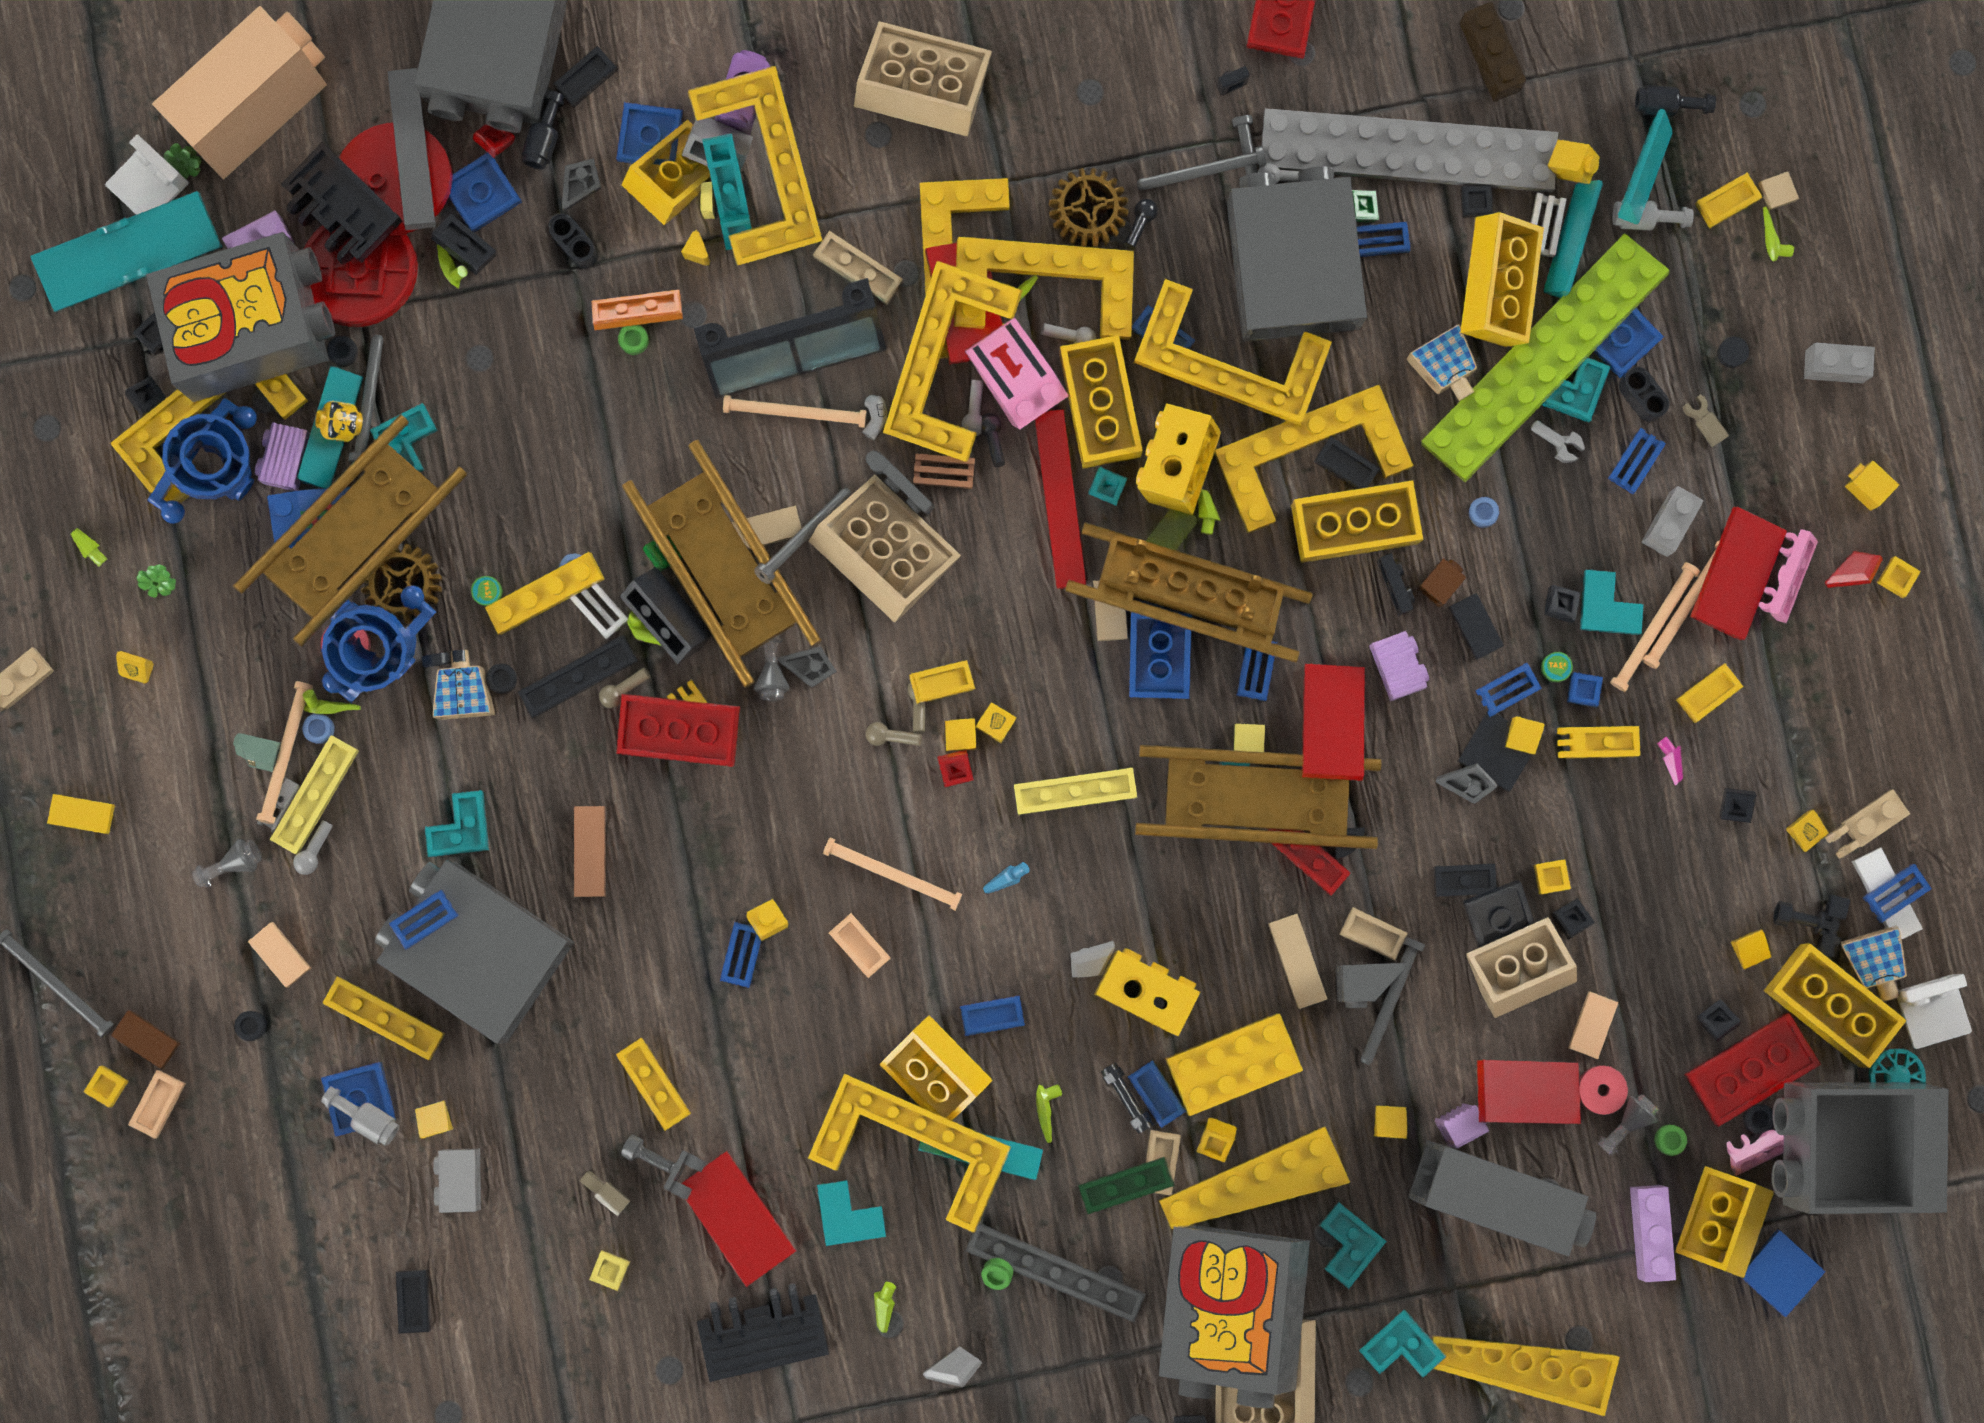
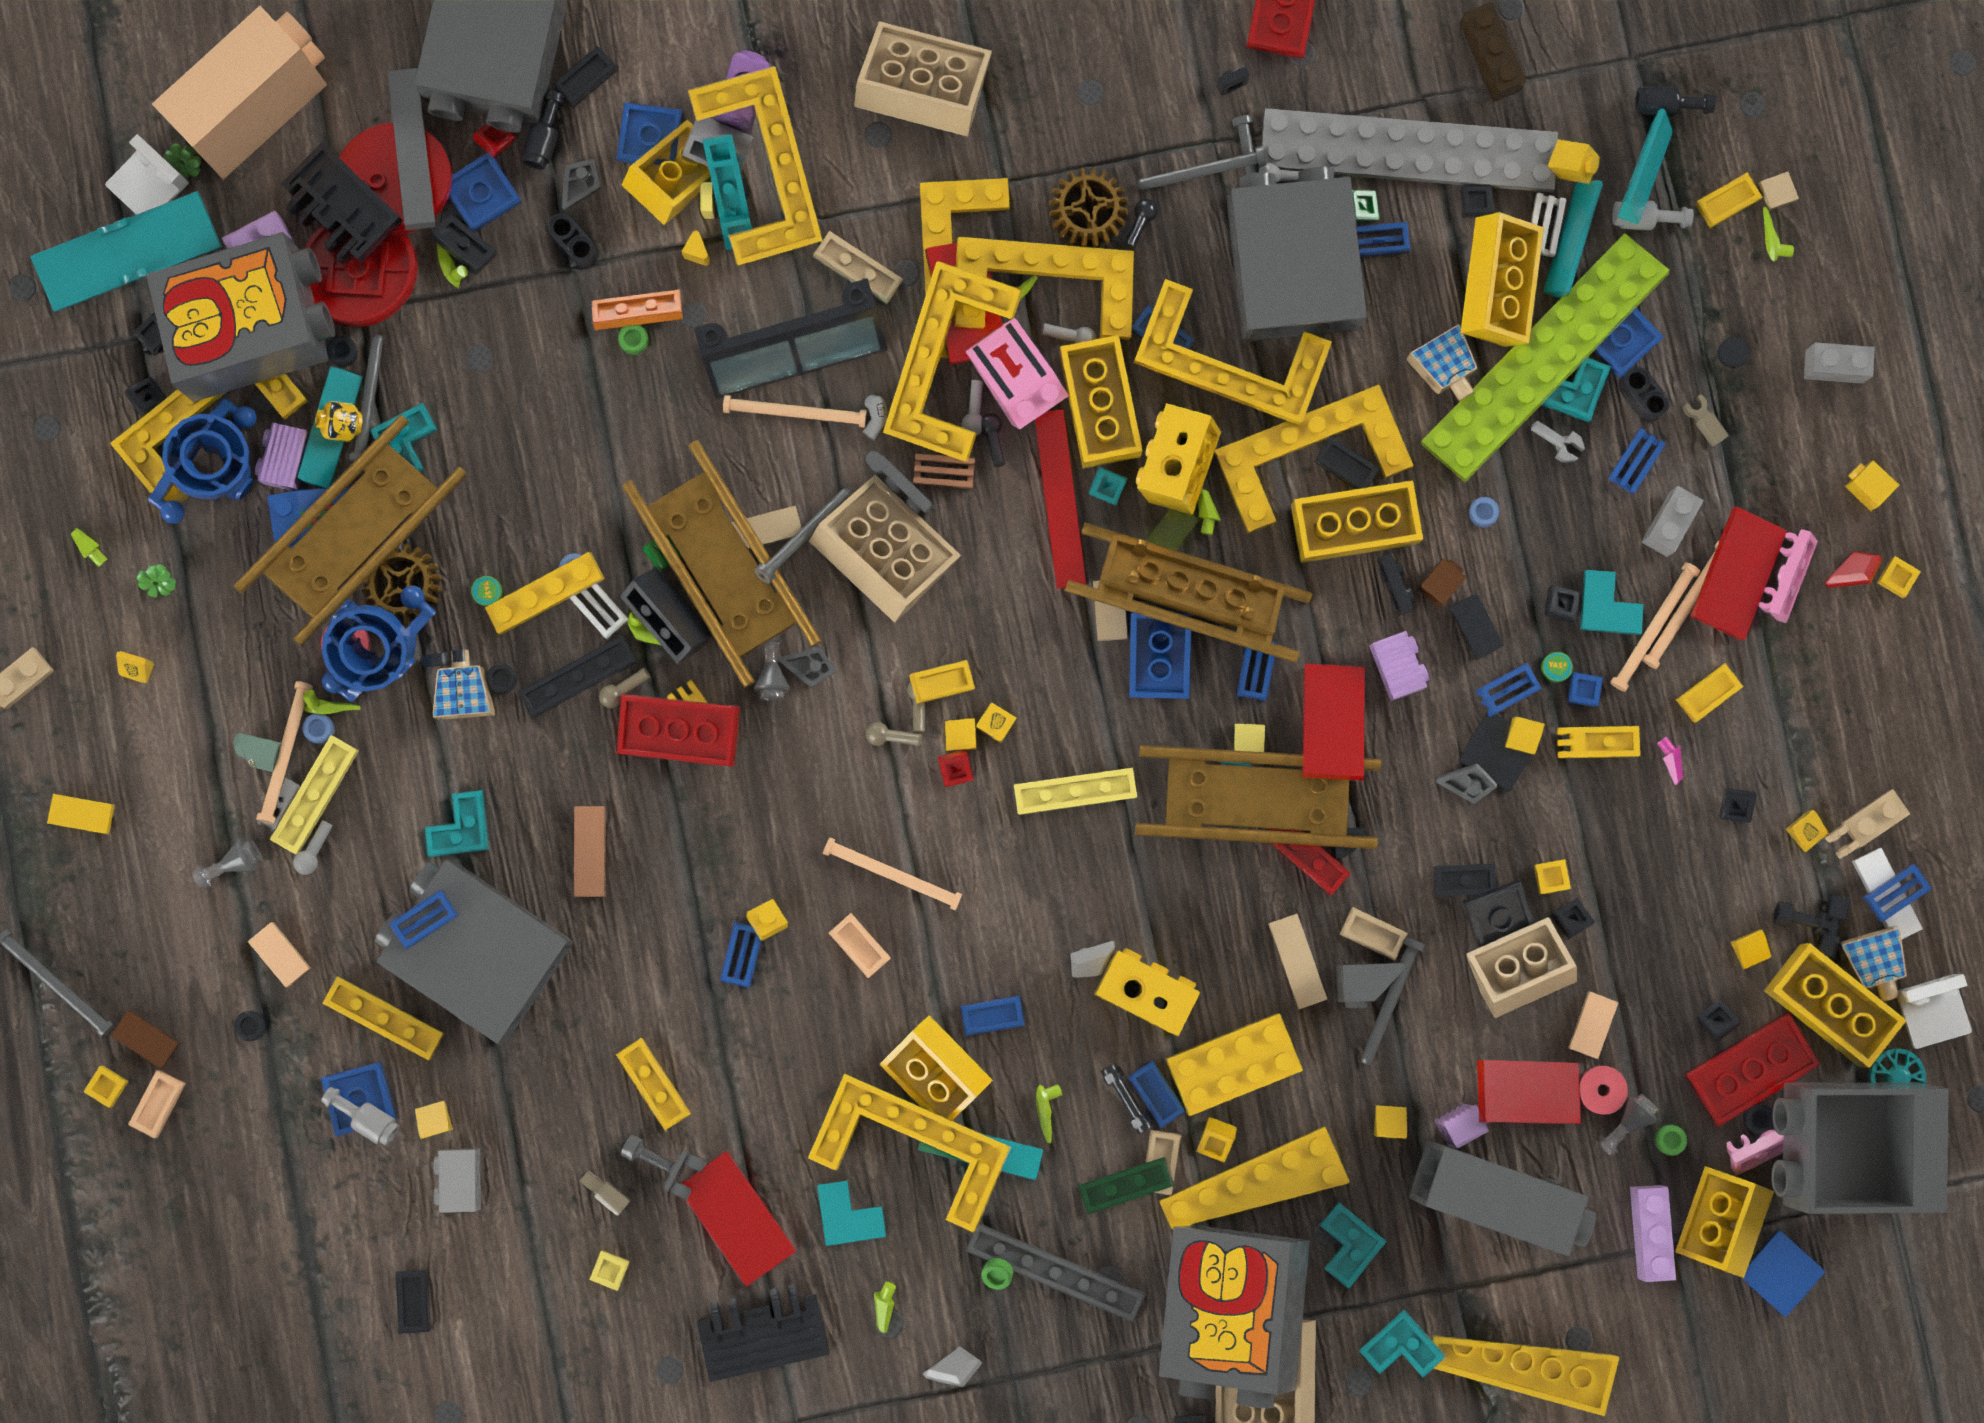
(1008, 877): dark azure bar -> none

